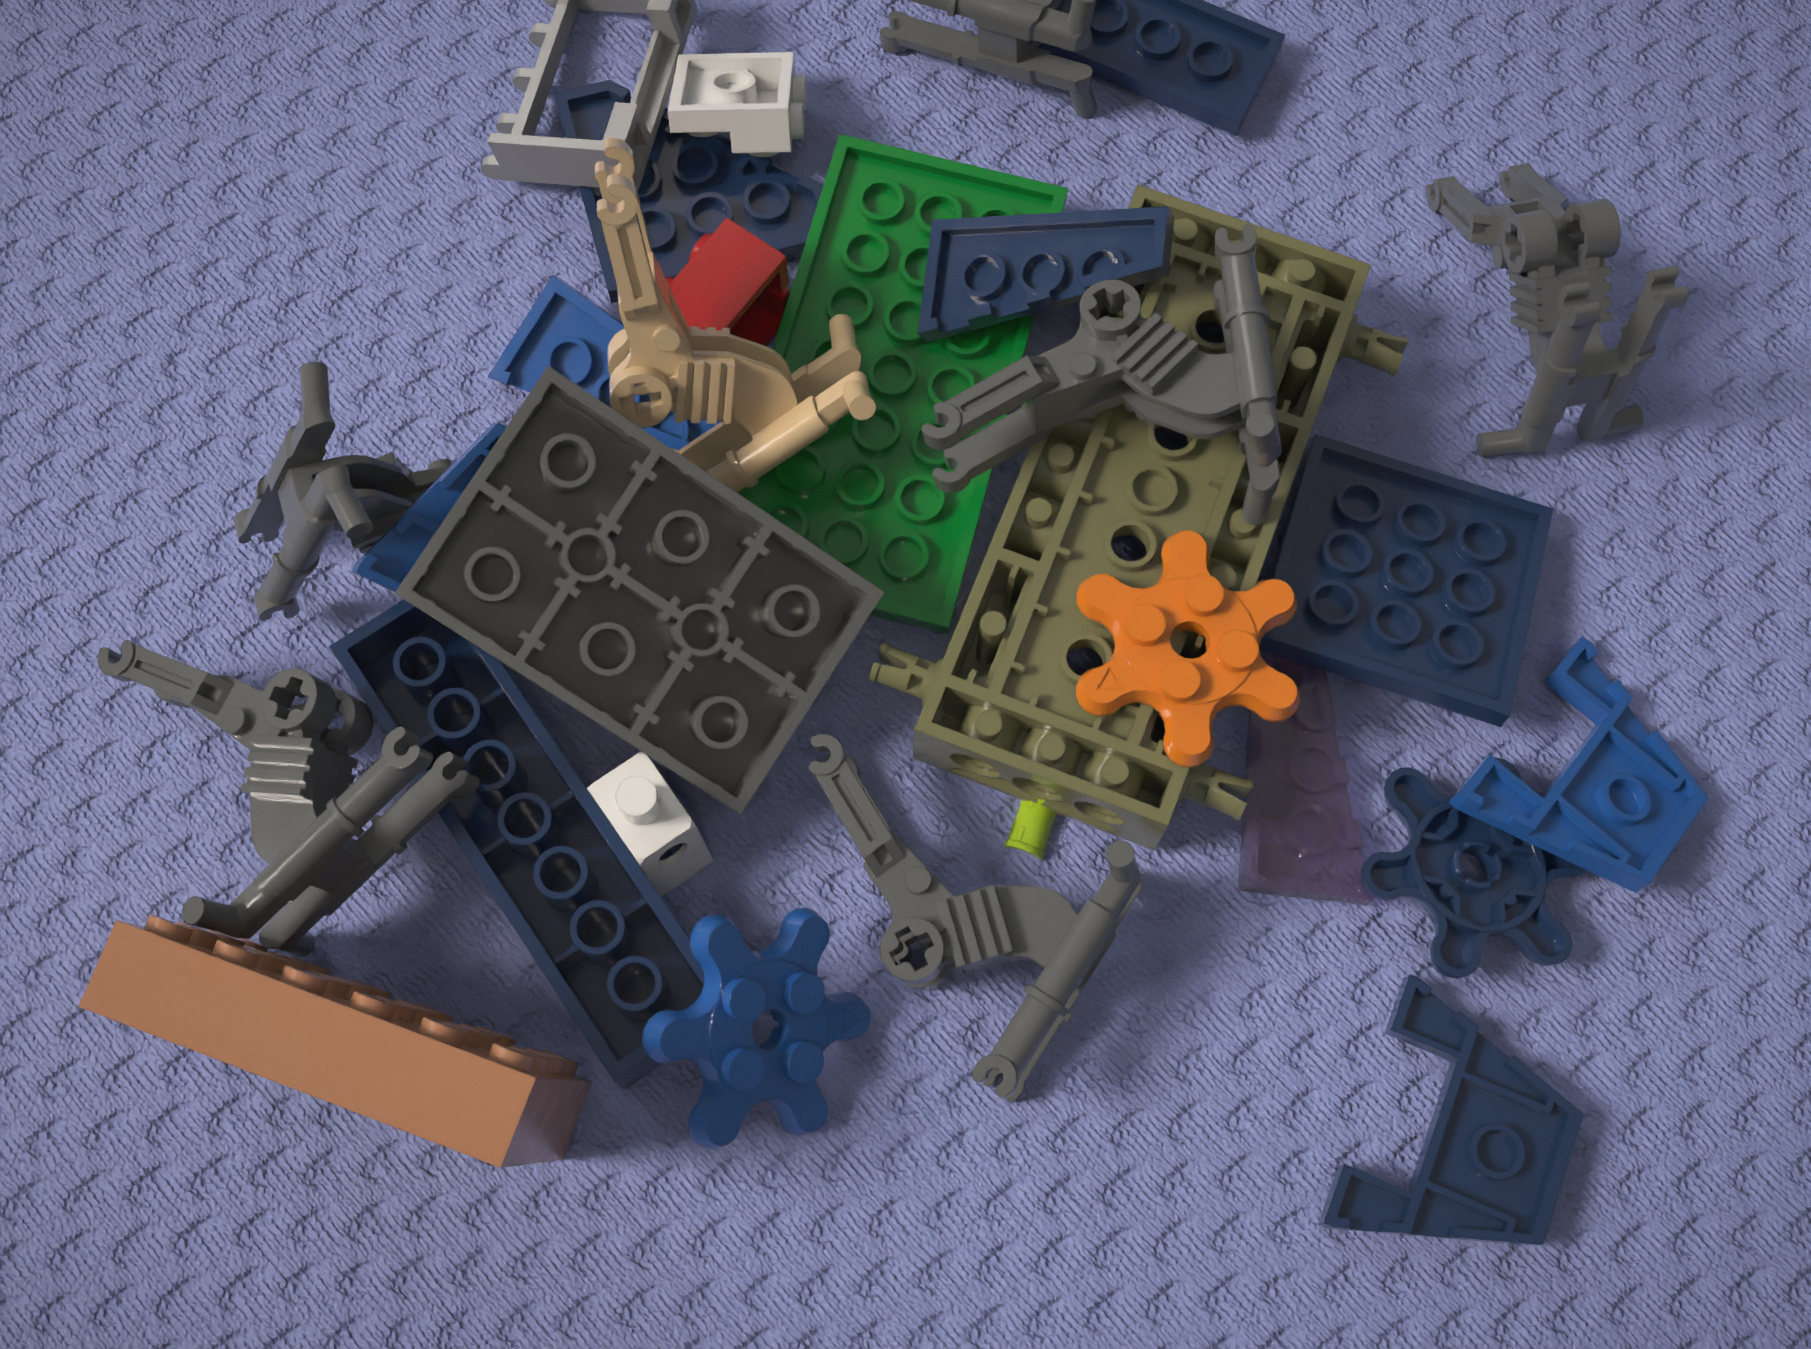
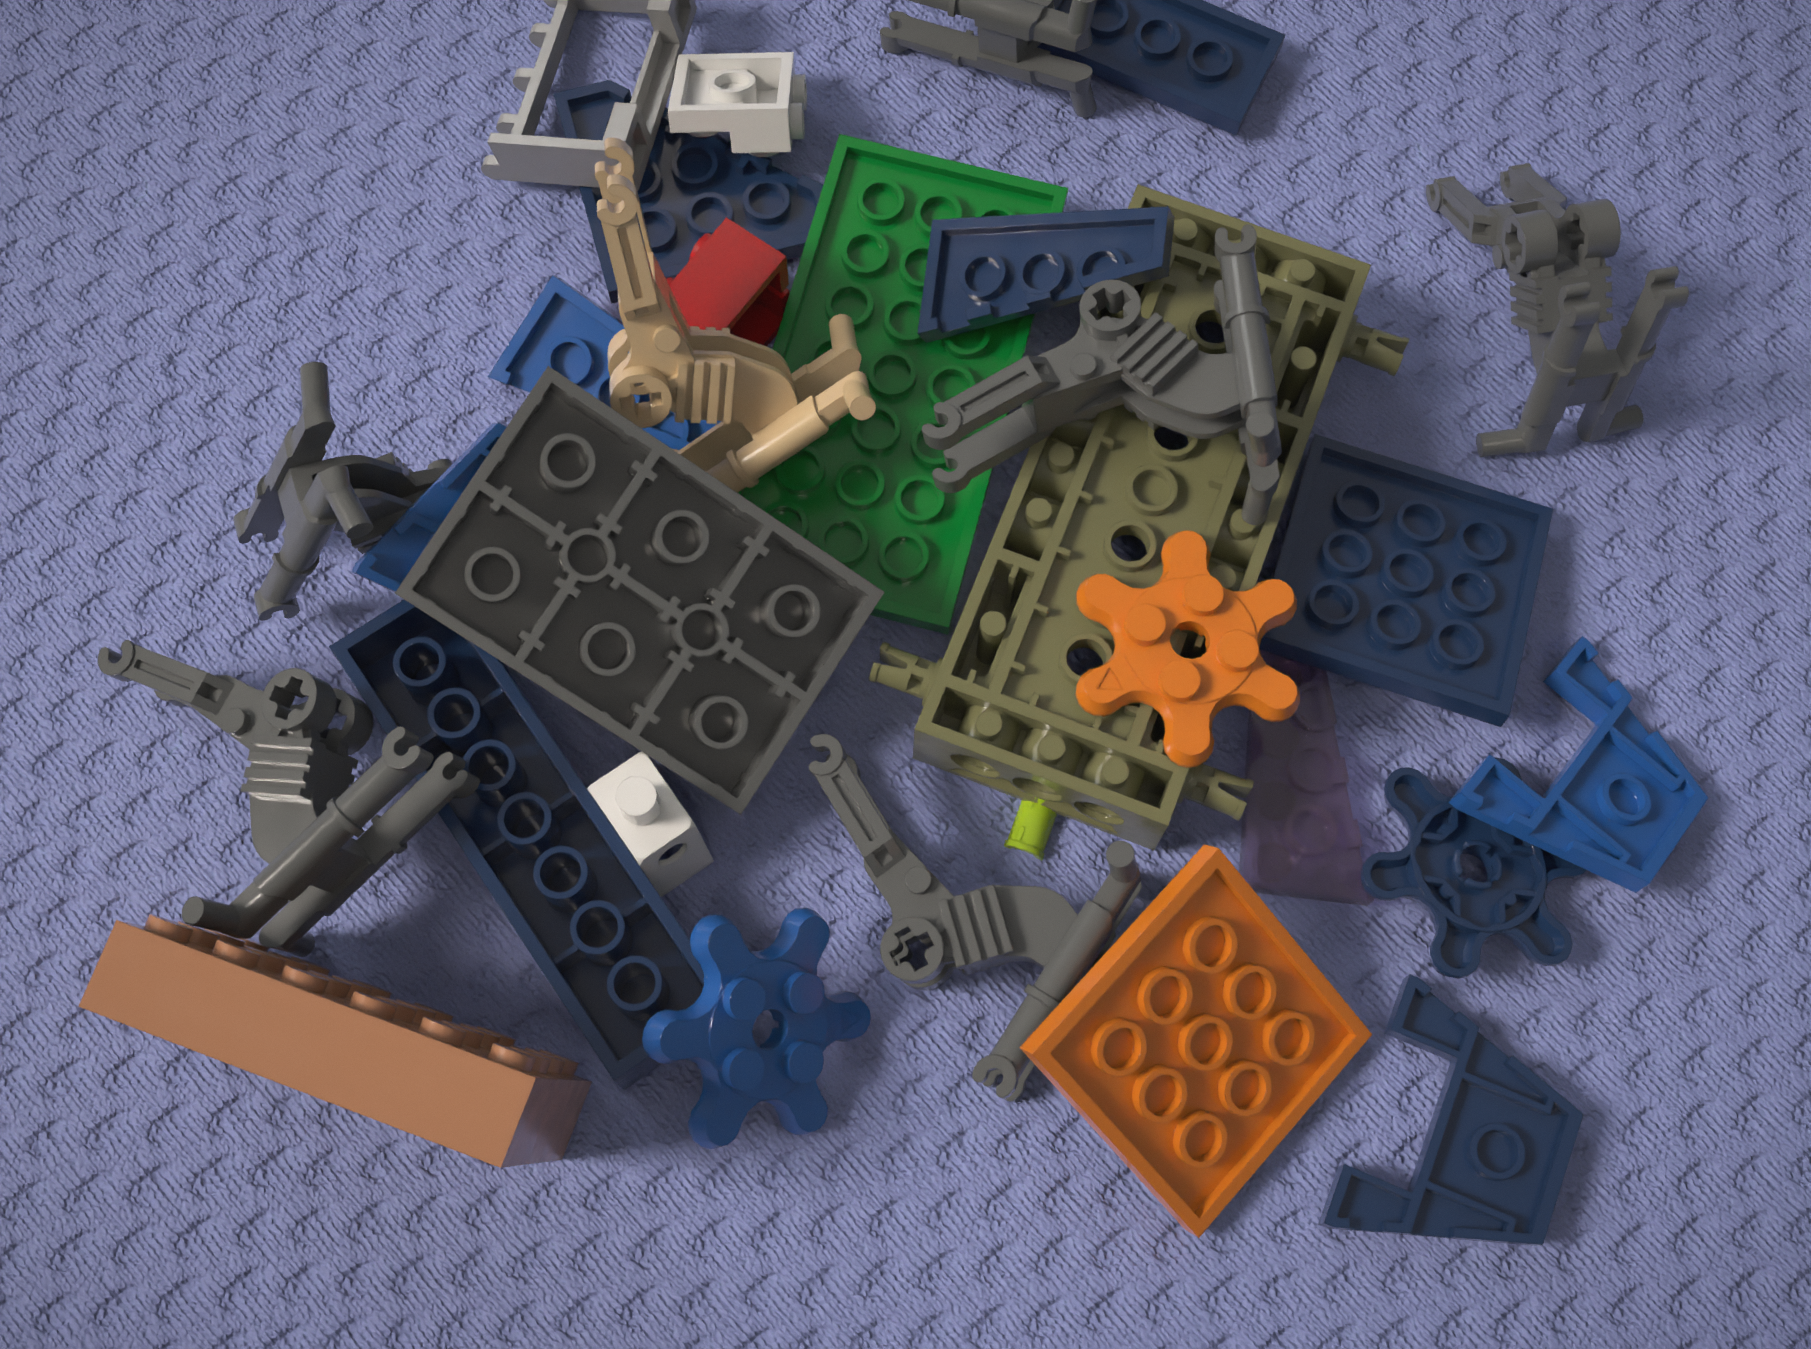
(1198, 1040): none -> orange plate

